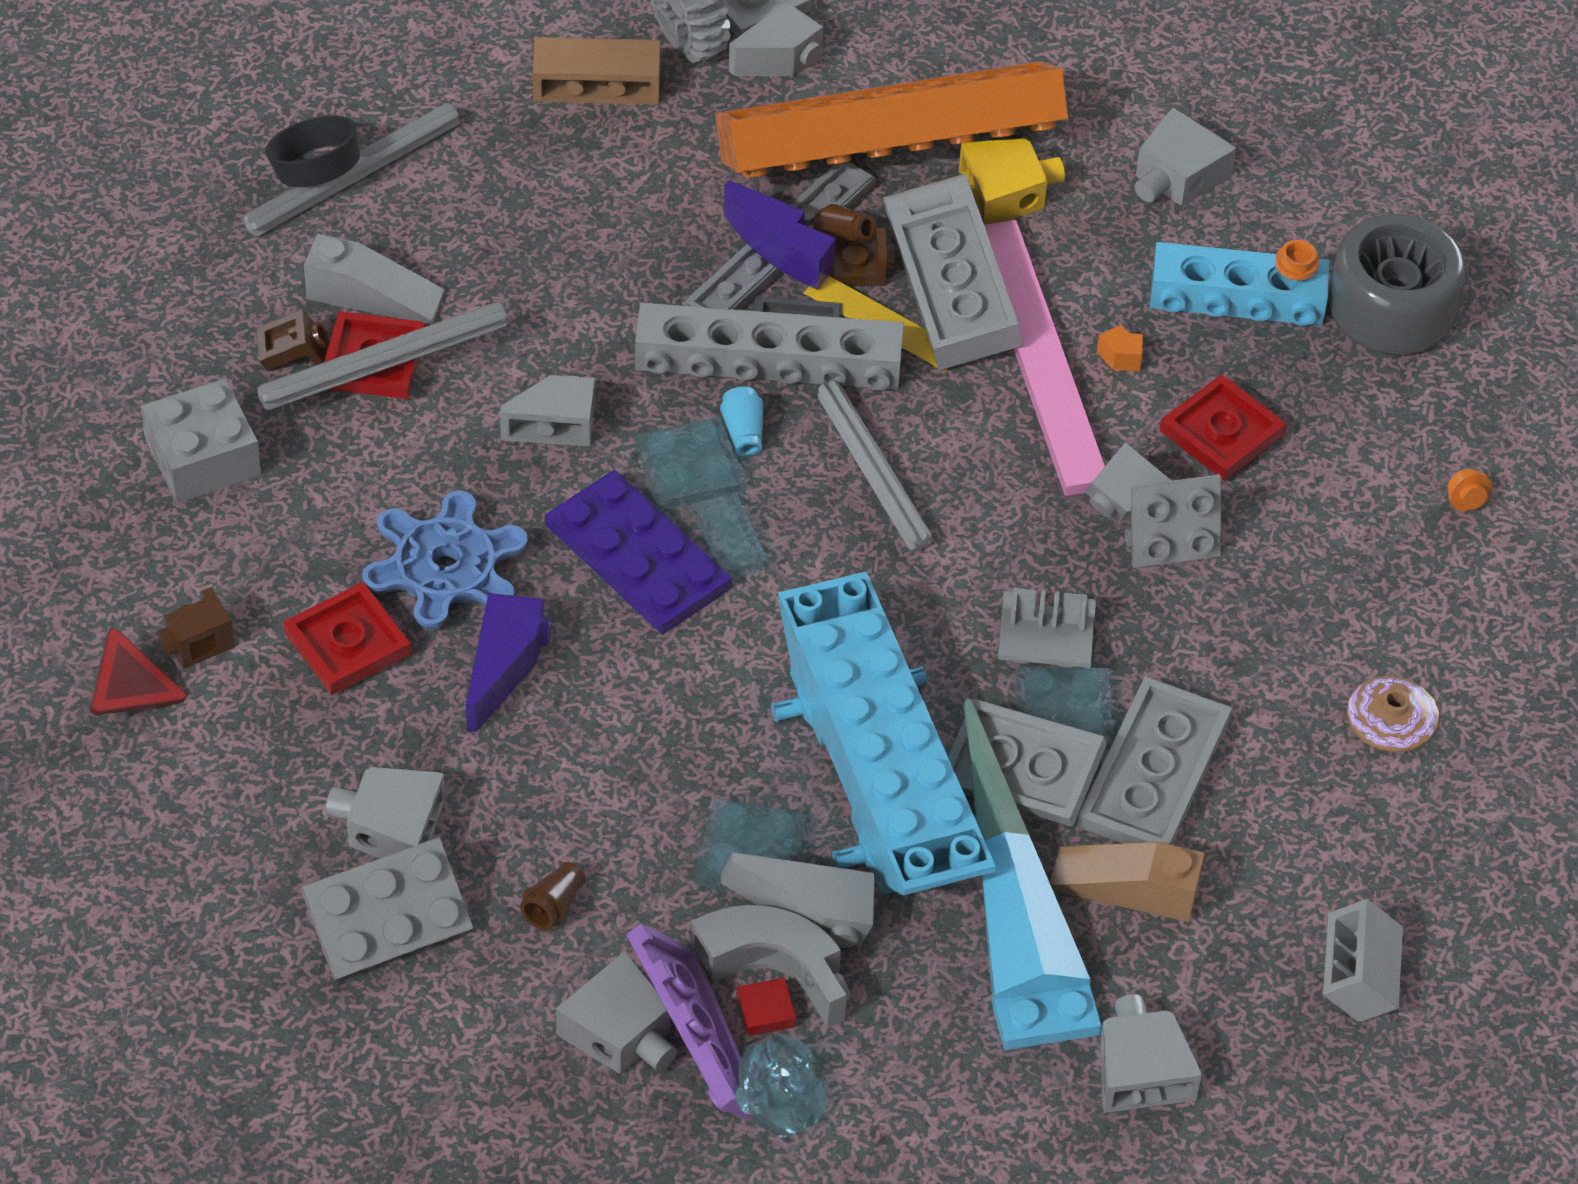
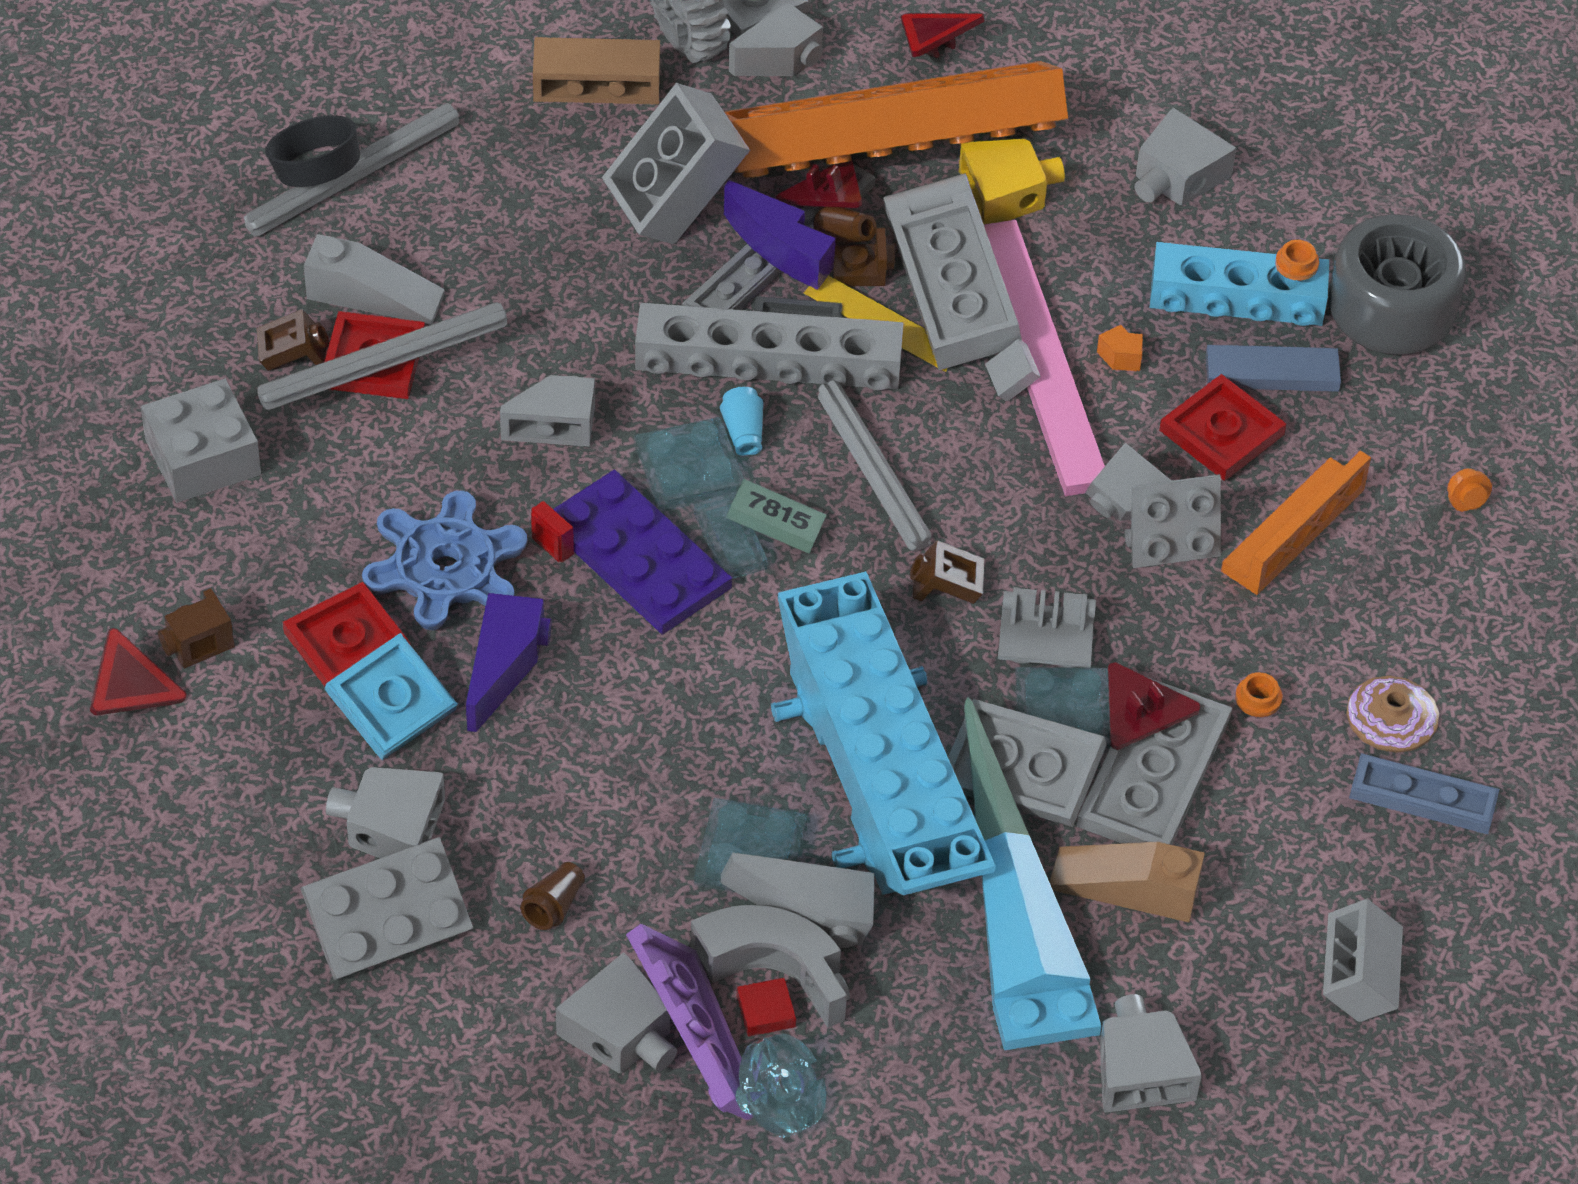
(391, 696): none -> medium azure tile
(552, 532): none -> red tile
(675, 163): none -> light grey brick
(776, 516): none -> sand green tile
(828, 188): none -> dark red piece
(930, 30): none -> dark red piece
(949, 572): none -> reddish brown bracket
(1012, 370): none -> light grey tile
(1142, 706): none -> dark red piece
(1262, 685): none -> orange plate
(1275, 367): none -> sand blue tile
(1297, 522): none -> orange fence
(1424, 793): none -> sand blue tile

